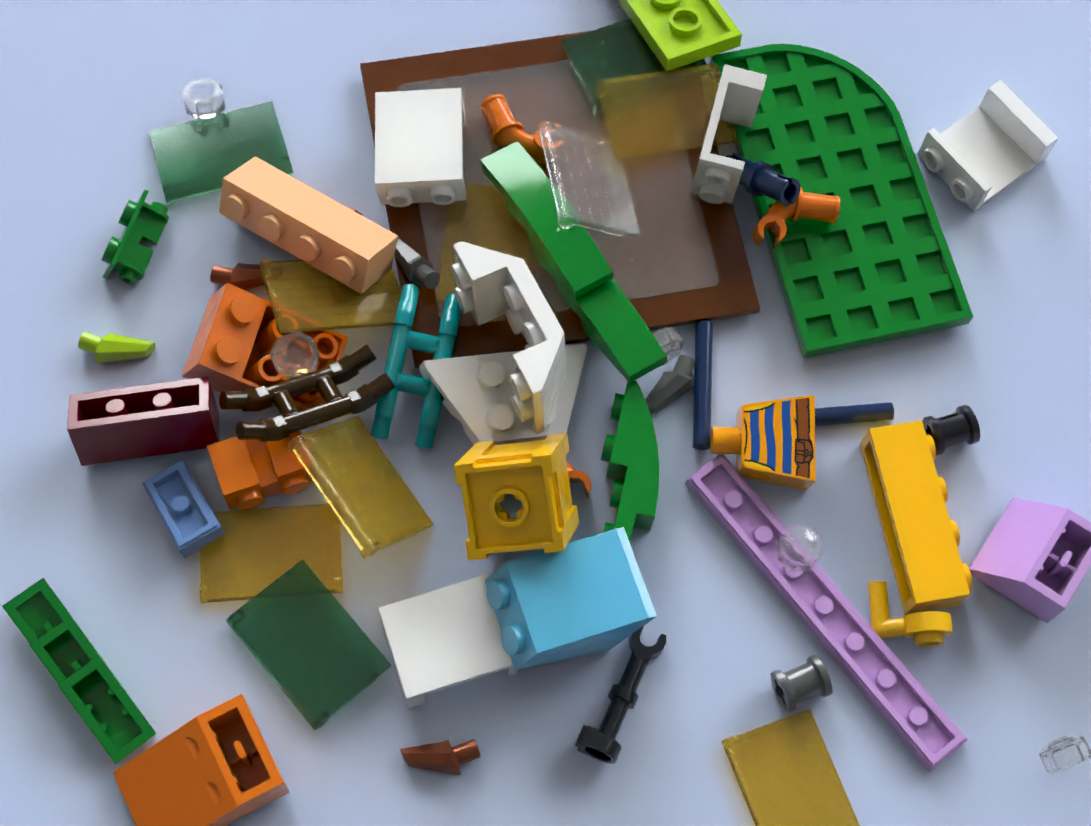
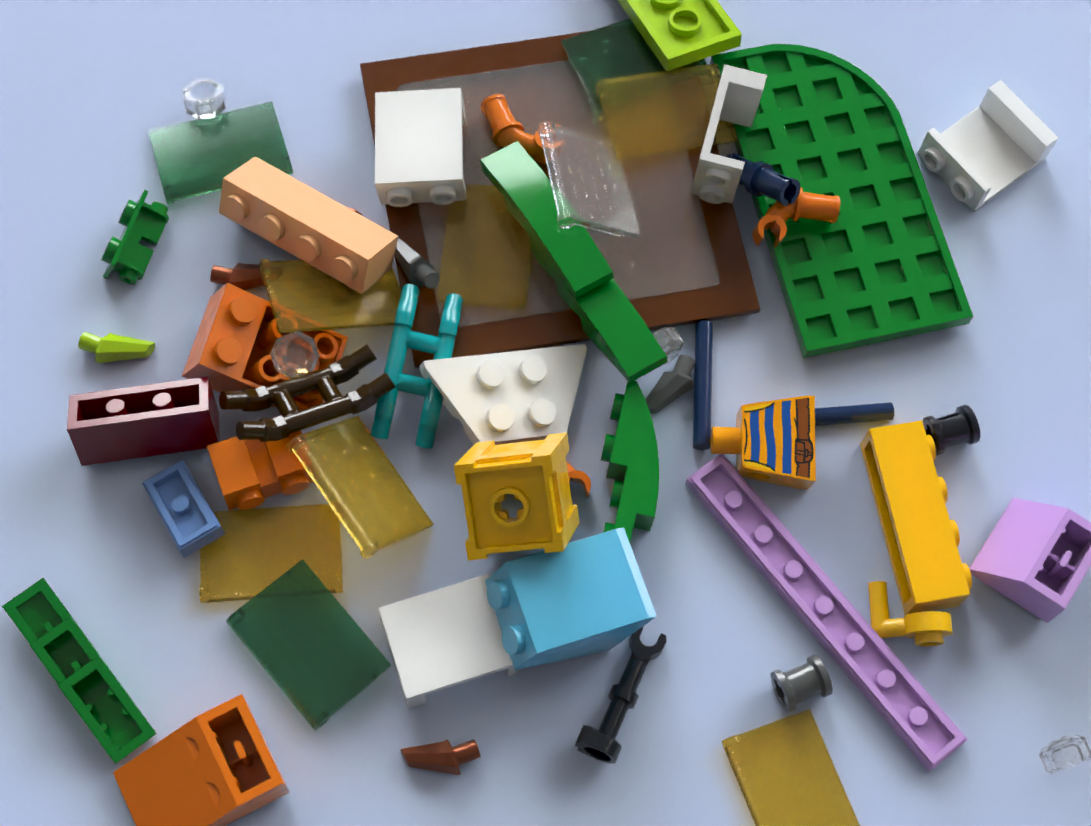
(501, 285): white slope -> none
(800, 548): clear tile -> none

